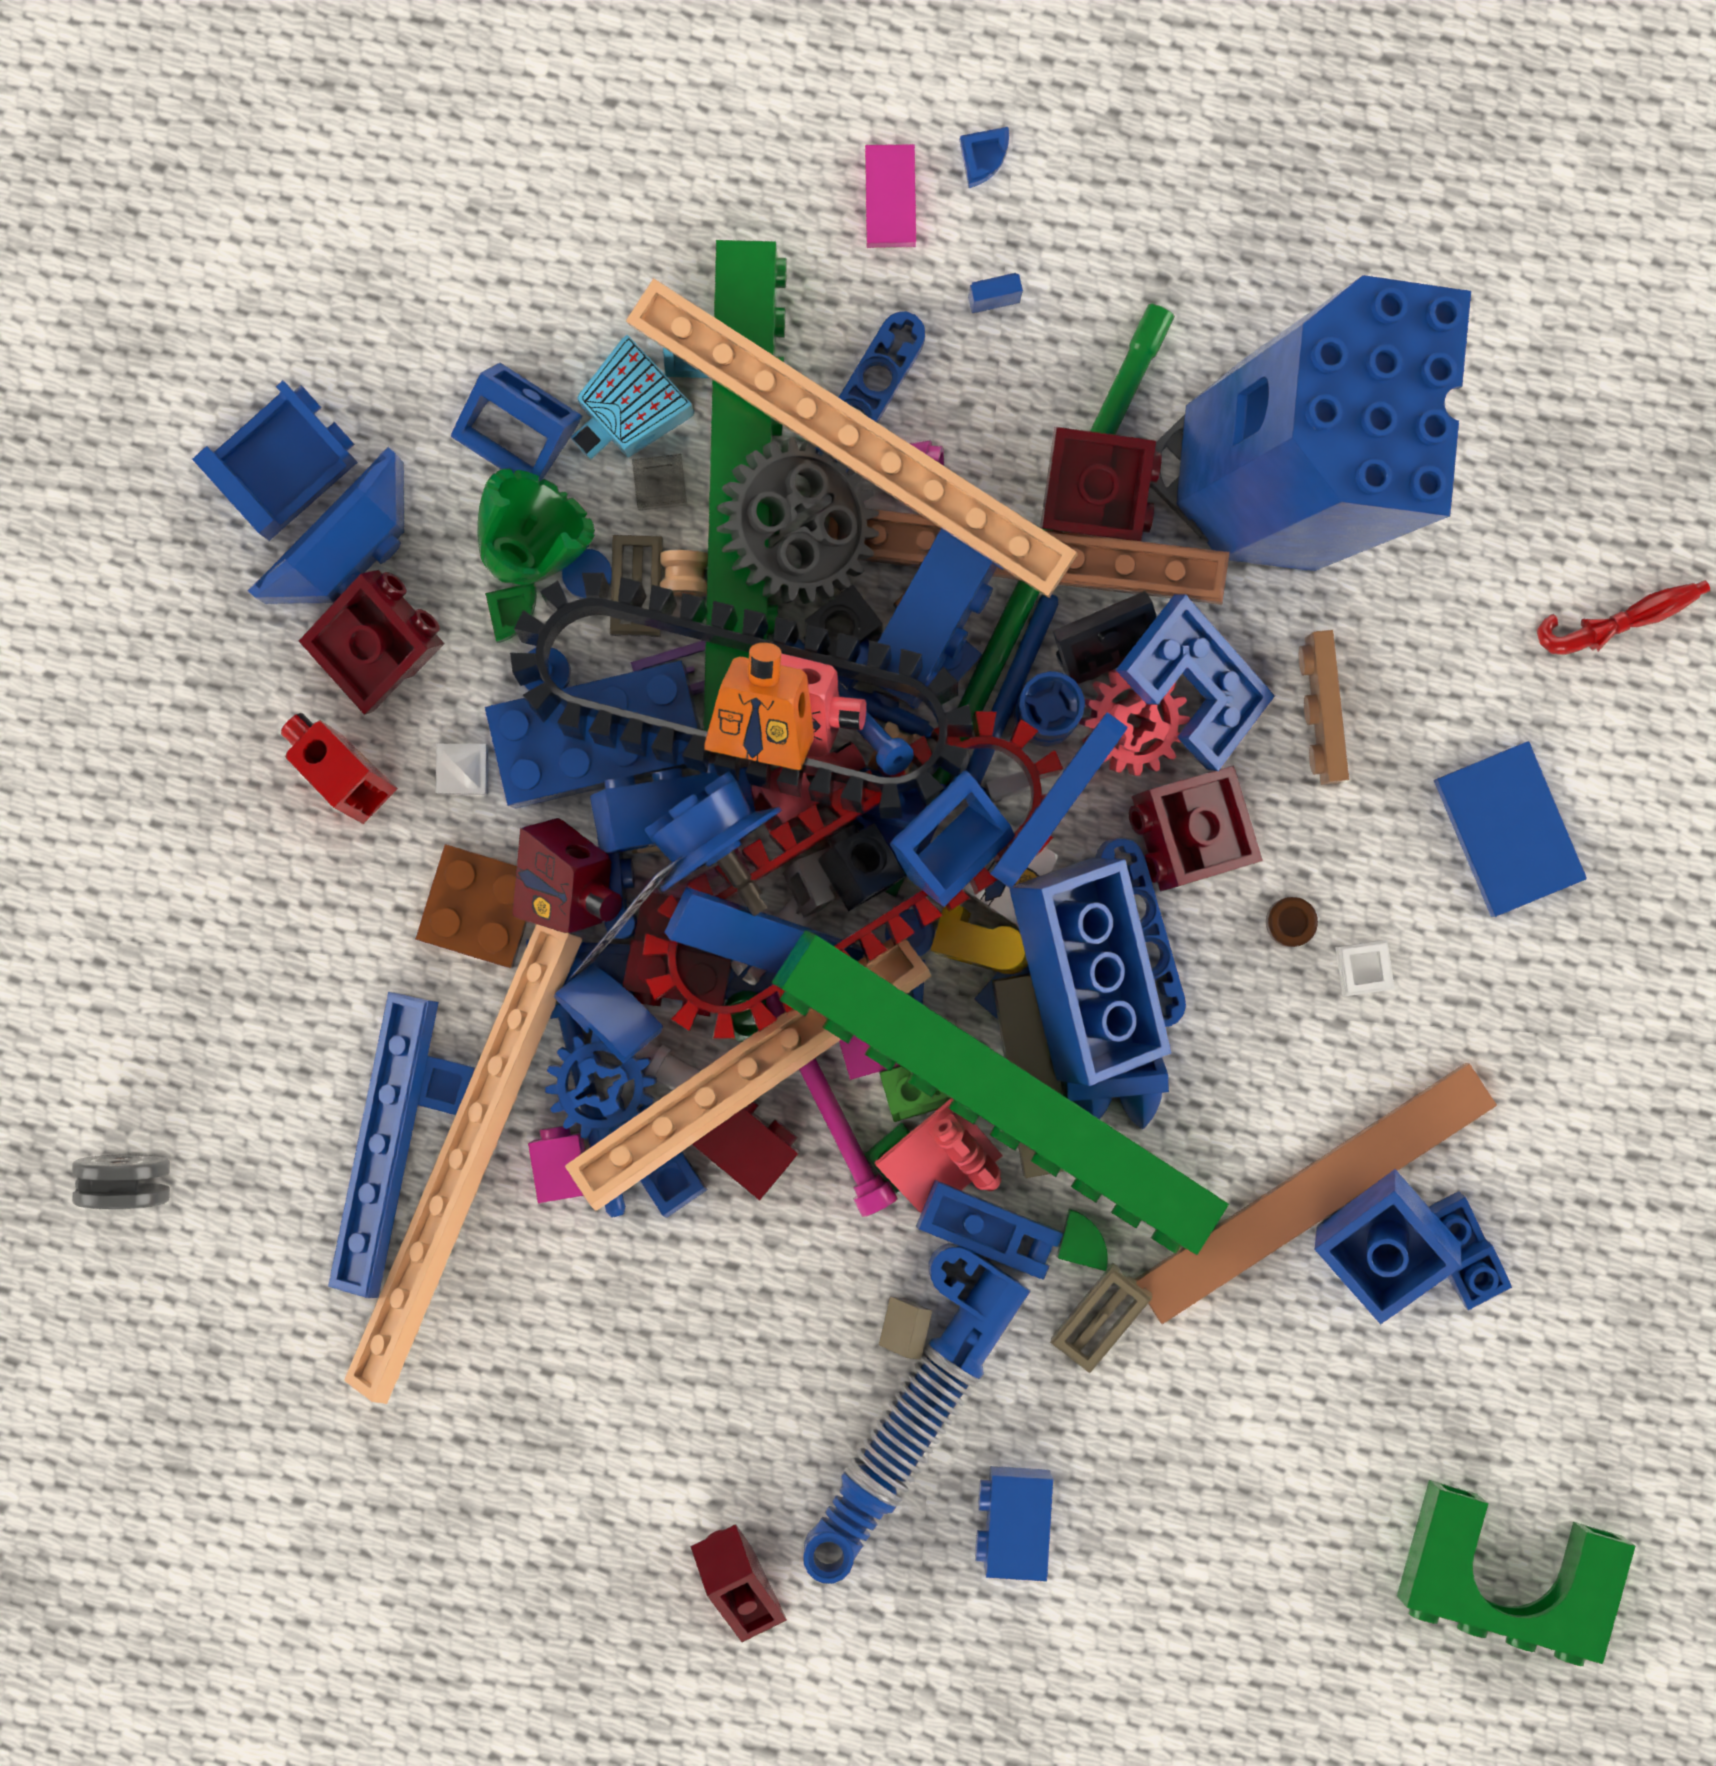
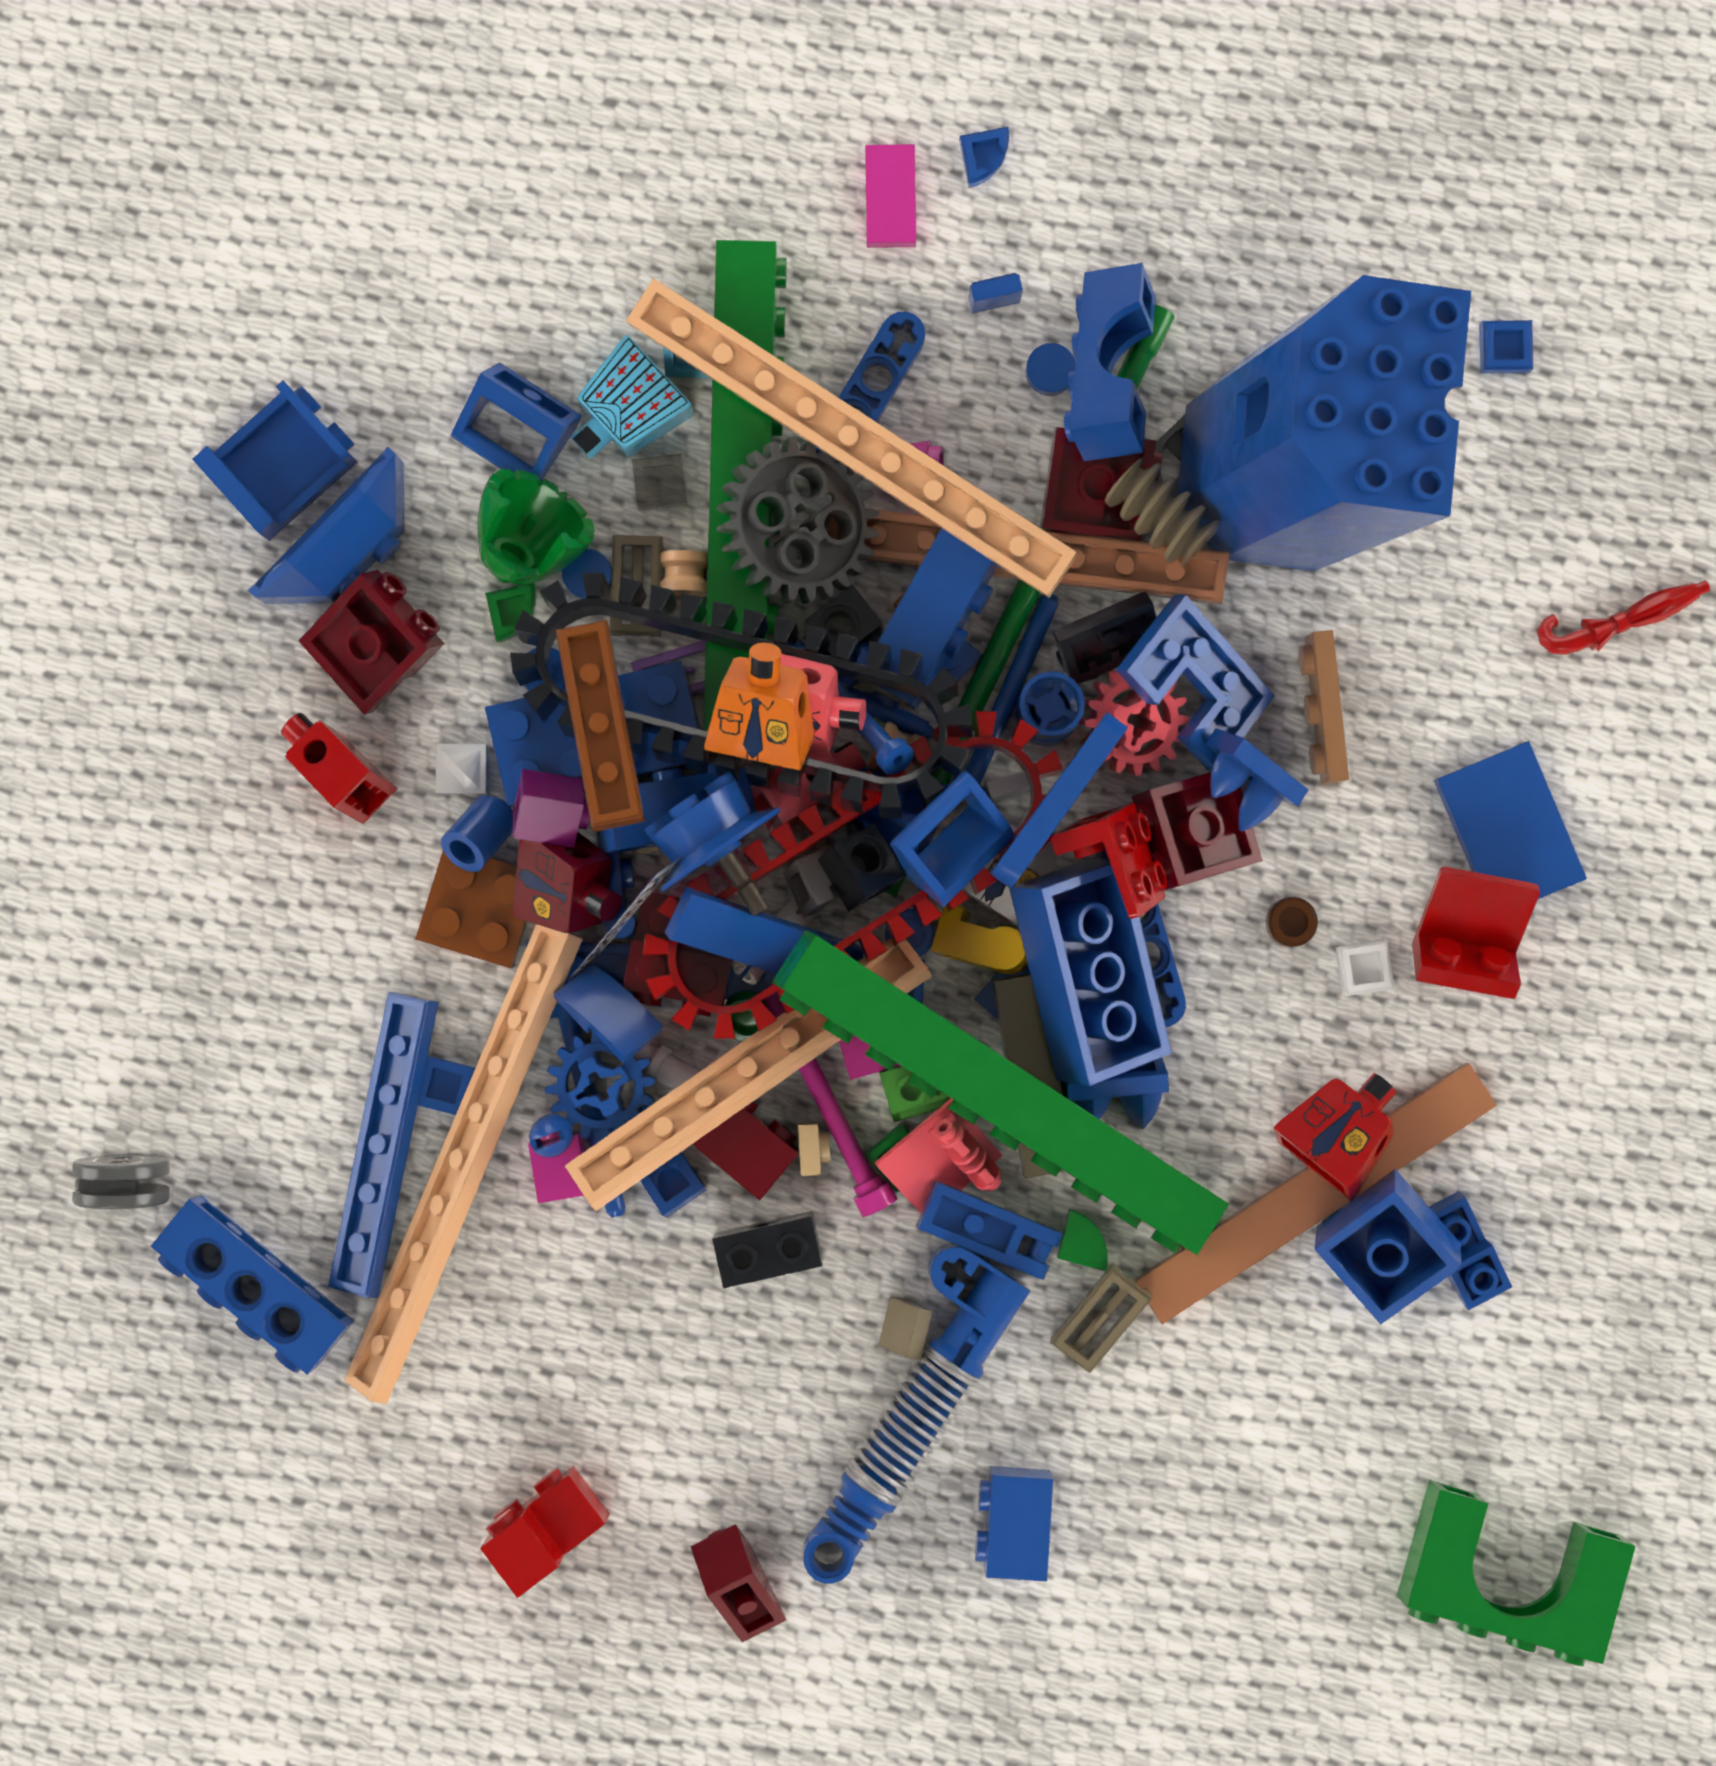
(181, 1253): none -> blue brick
(478, 833): none -> blue brick
(533, 1537): none -> red brick
(545, 1126): none -> blue hinge
(549, 808): none -> magenta brick
(600, 726): none -> dark orange tile
(767, 1249): none -> black brick
(813, 1148): none -> tan plate
(1049, 369): none -> blue tile
(1112, 316): none -> blue arch
(1126, 844): none -> red bracket
(1161, 512): none -> dark tan piece
(1268, 782): none -> blue tile
(1340, 1132): none -> red torso
(1473, 932): none -> red bracket
(1506, 346): none -> blue tile

